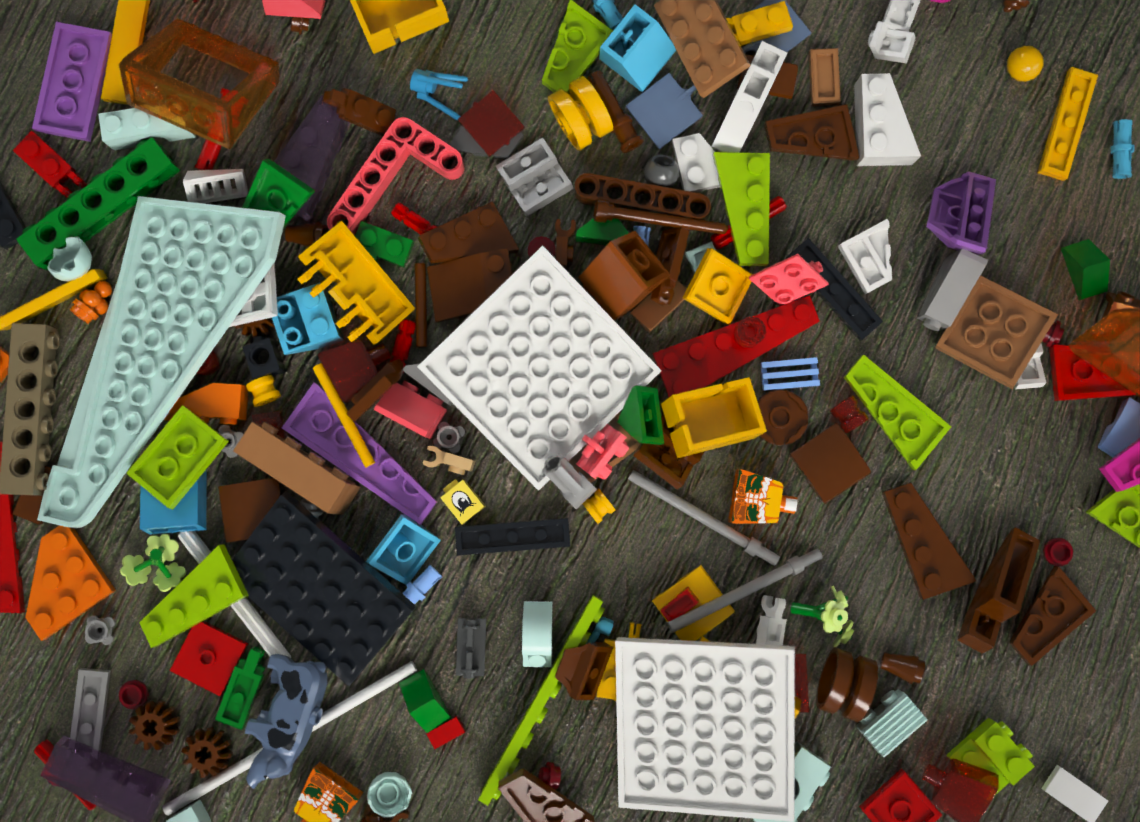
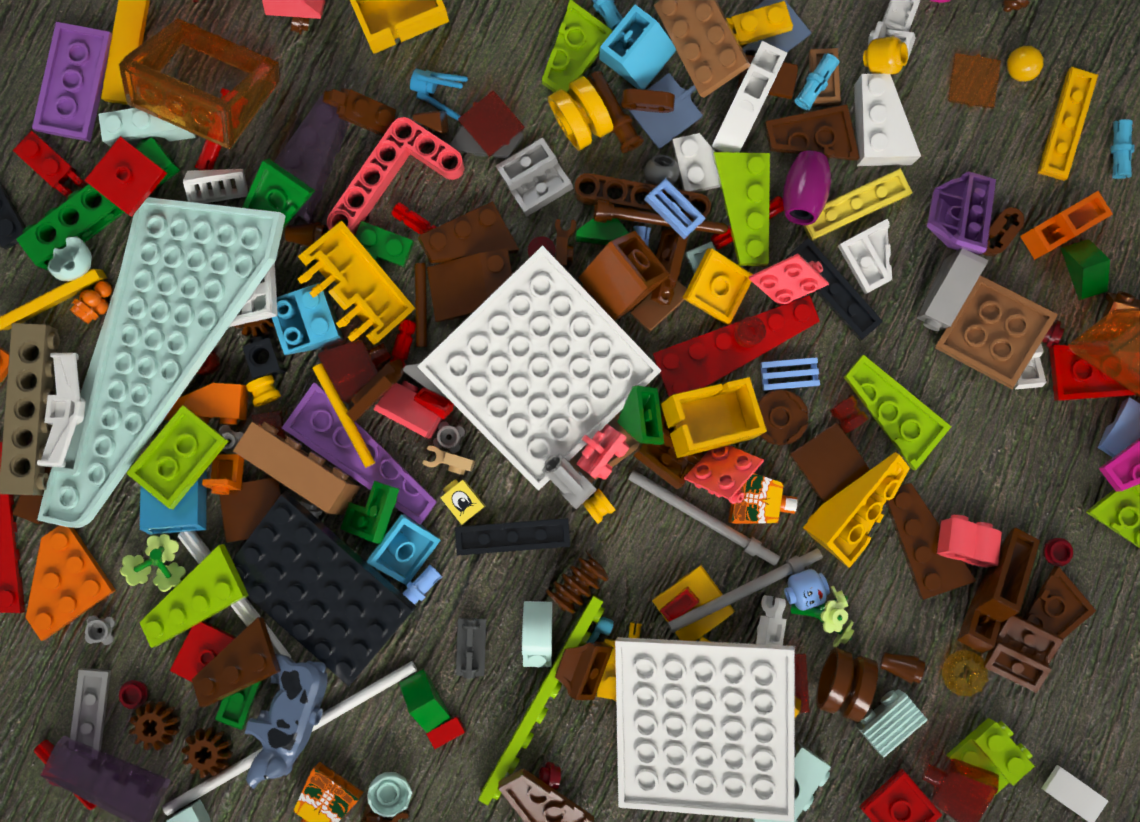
(62, 410): none -> white plate
(125, 176): none -> red plate
(225, 474): none -> orange bracket
(237, 666): none -> reddish brown wing
(372, 520): none -> green plate
(434, 402): none -> red piece
(435, 120): none -> reddish brown slope
(578, 584): none -> reddish brown piece
(648, 100): none -> reddish brown beam
(660, 201): none -> light blue tile
(724, 472): none -> coral hinge
(806, 187): none -> magenta piece
(807, 589): none -> light blue head
(817, 81): none -> medium azure pin
(847, 518): none -> yellow wedge
(859, 203): none -> light yellow tile
(885, 55): none -> yellow head
(954, 665): none -> clear yellow gear
(969, 541): none -> coral brick
(974, 81): none -> clear orange piece
(1006, 235): none -> reddish brown beam
(1023, 652): none -> reddish brown slope
(1066, 225): none -> orange slope

